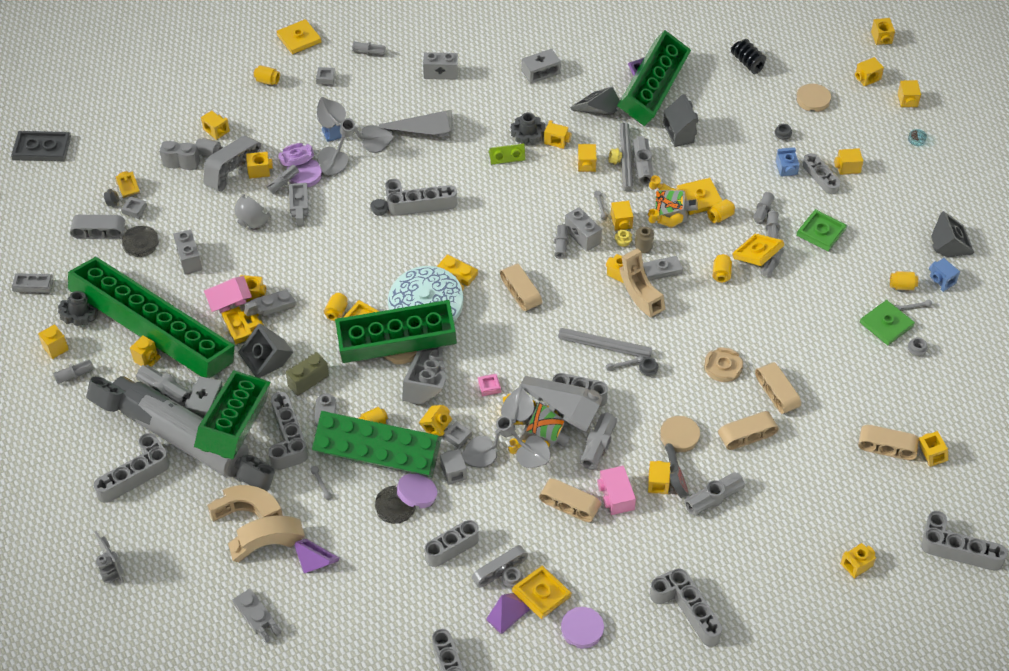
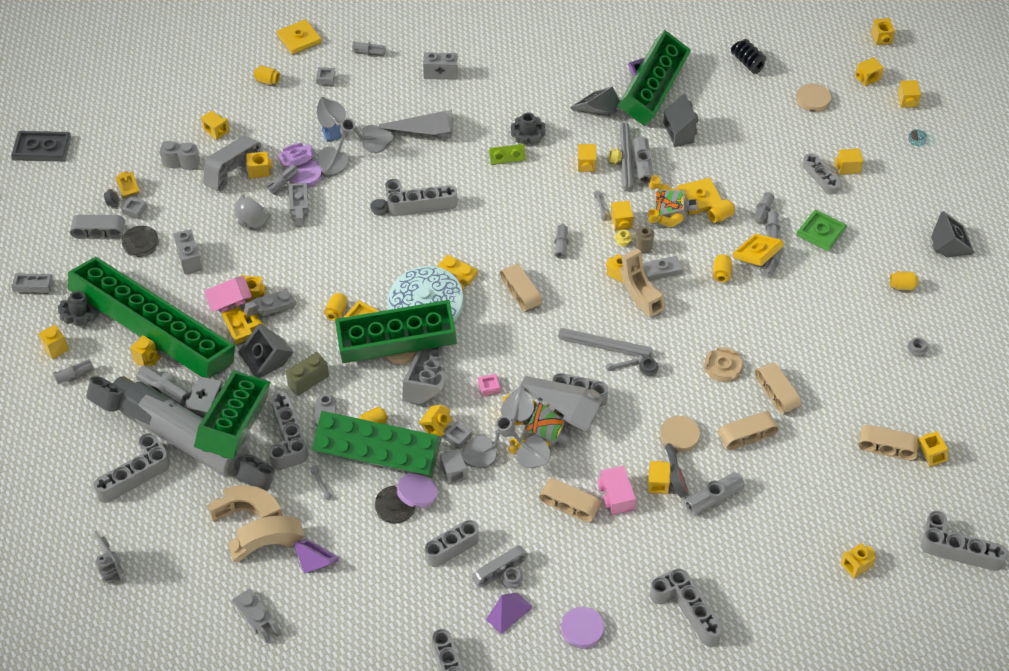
(207, 146): light grey brick -> none
(541, 66): light grey brick -> none
(541, 592): yellow plate -> none
(556, 135): yellow brick -> none
(583, 229): light grey brick -> none
(598, 441): light grey piece -> none
(783, 131): dark grey plate -> none
(787, 162): medium blue brick -> none
(887, 322): bright green plate -> none
(928, 303): light grey hinge -> none
(944, 274): medium blue brick -> none

